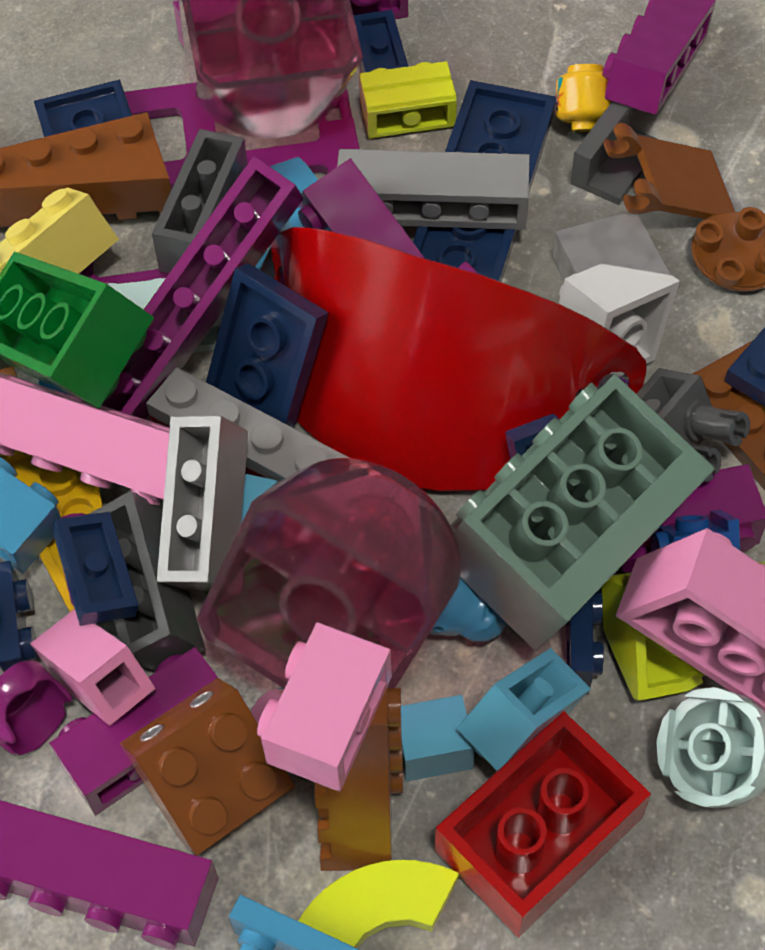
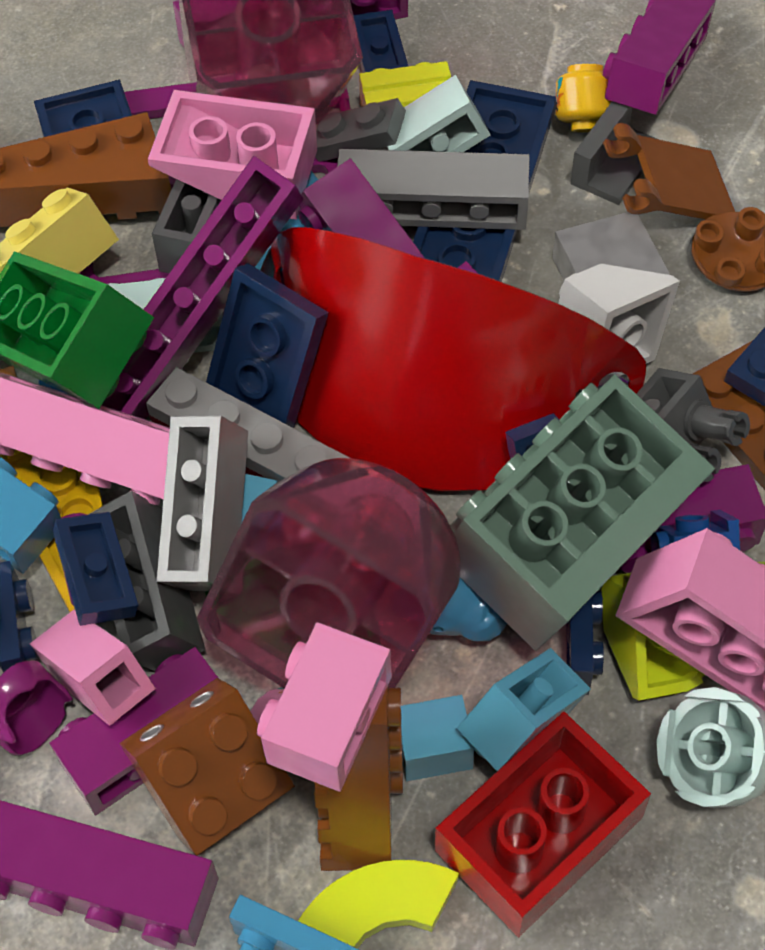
(214, 137): none -> bright pink slope
(359, 128): none -> dark grey plate
(441, 121): none -> light aqua brick

